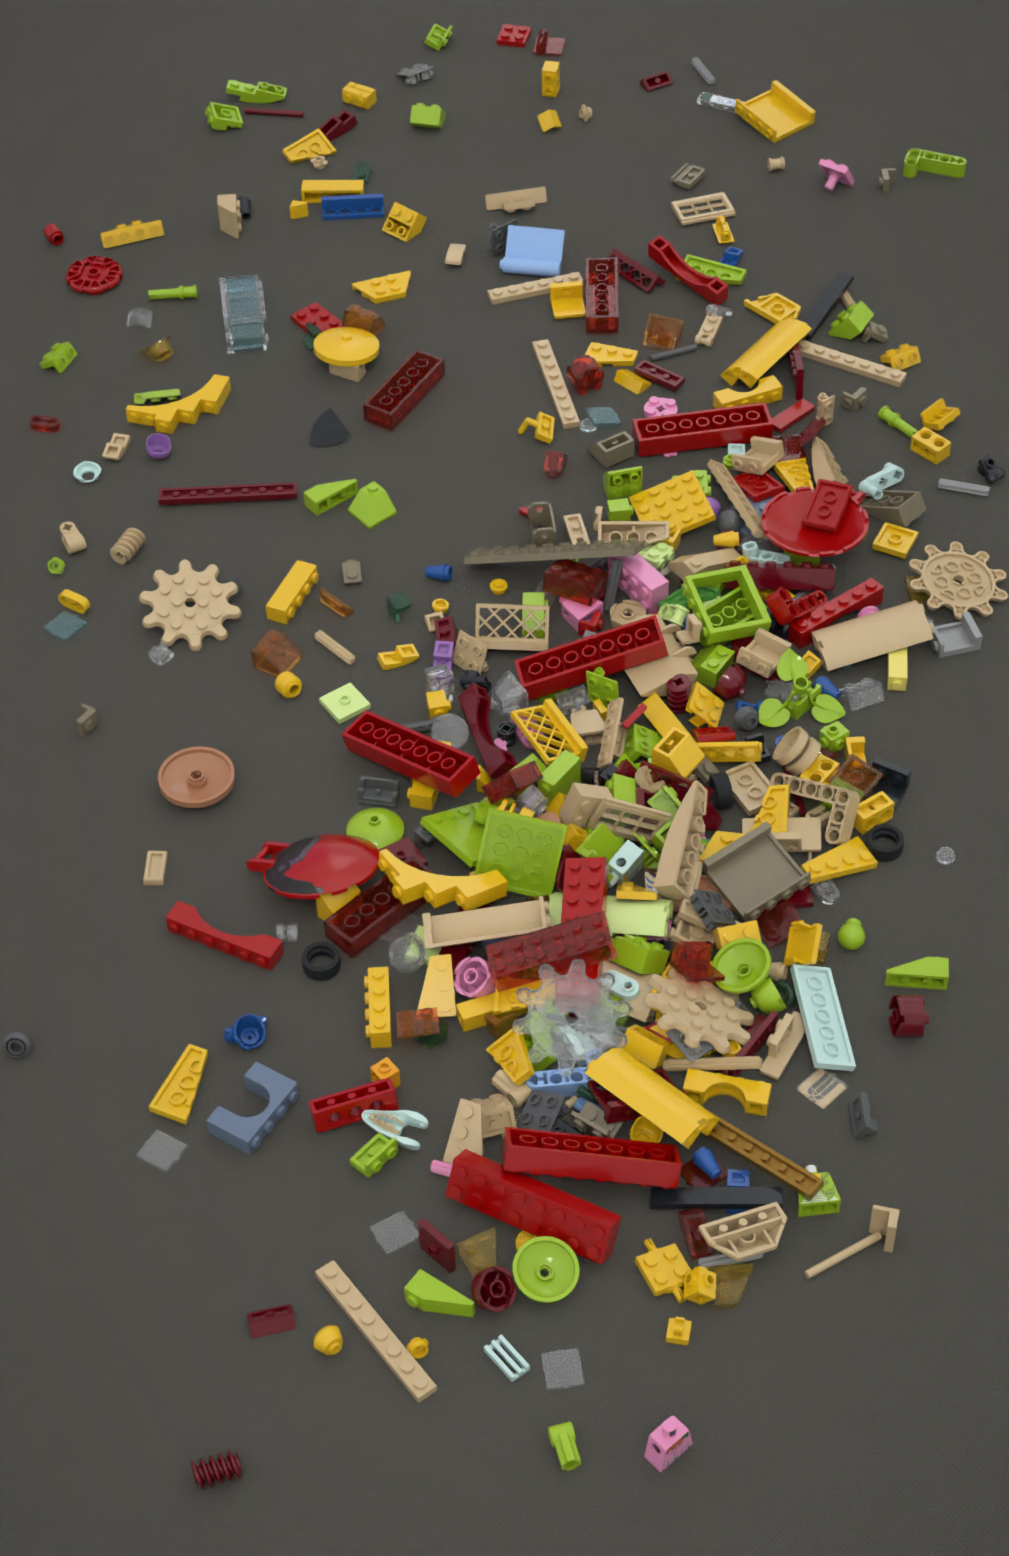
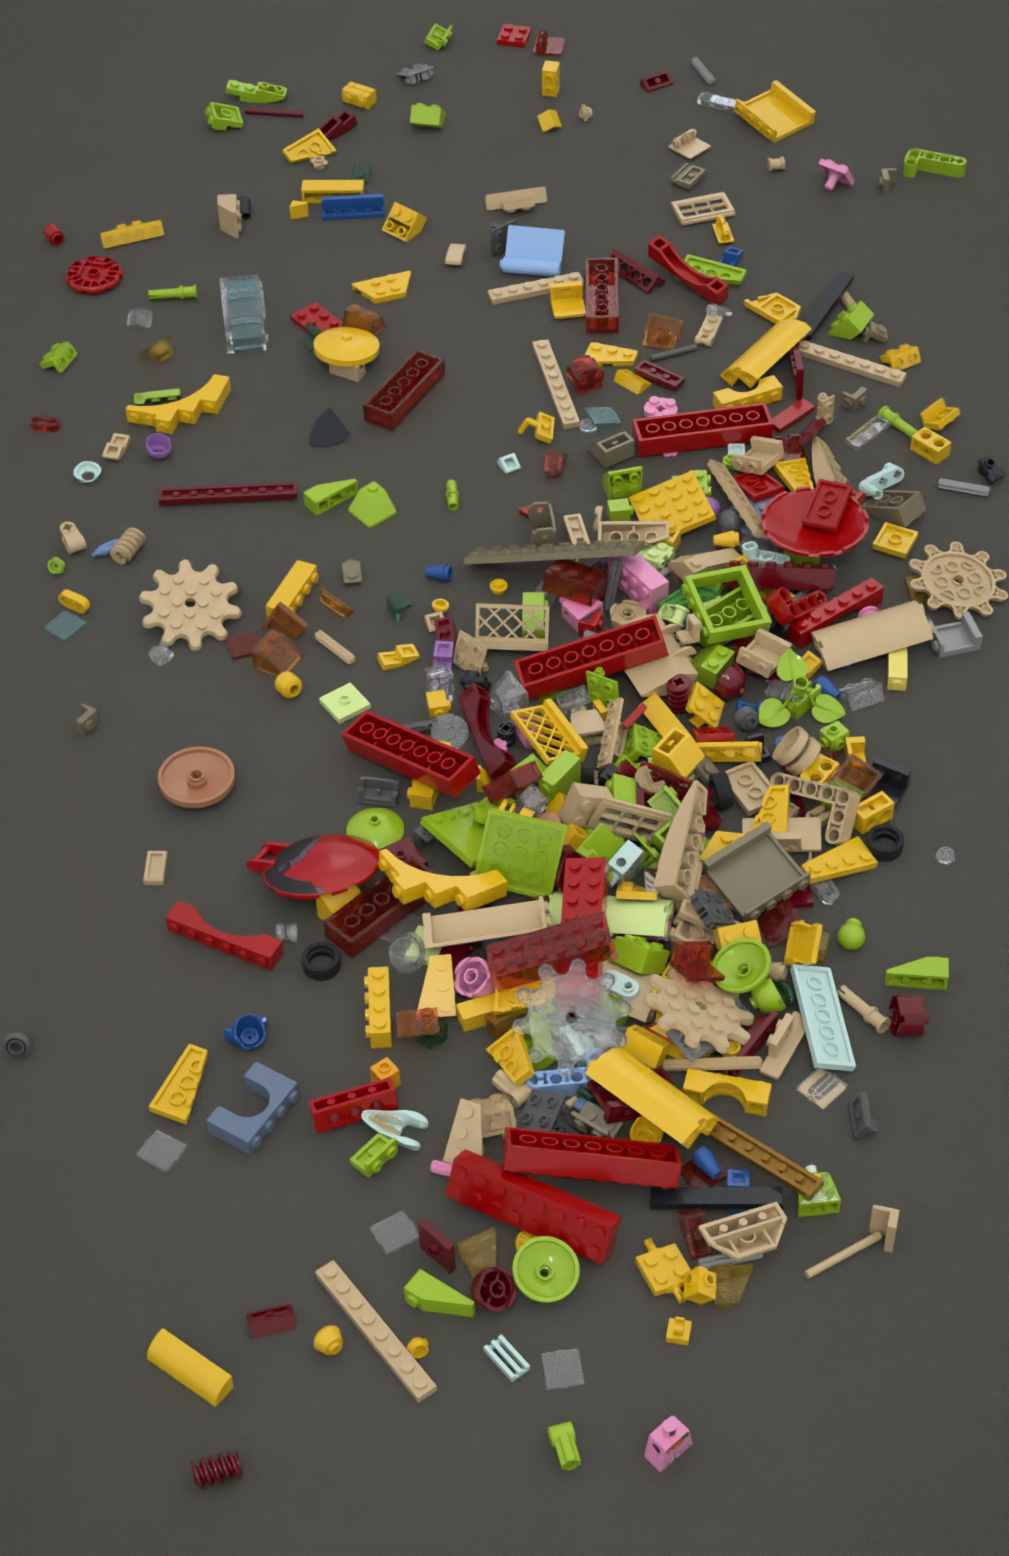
(104, 549): none -> medium blue piece
(189, 1367): none -> yellow brick
(242, 644): none -> clear red piece
(285, 621): none -> dark orange wing
(452, 495): none -> lime pin
(509, 463): none -> light aqua slope
(688, 144): none -> tan hinge
(867, 433): none -> clear plate
(870, 1014): none -> tan pin

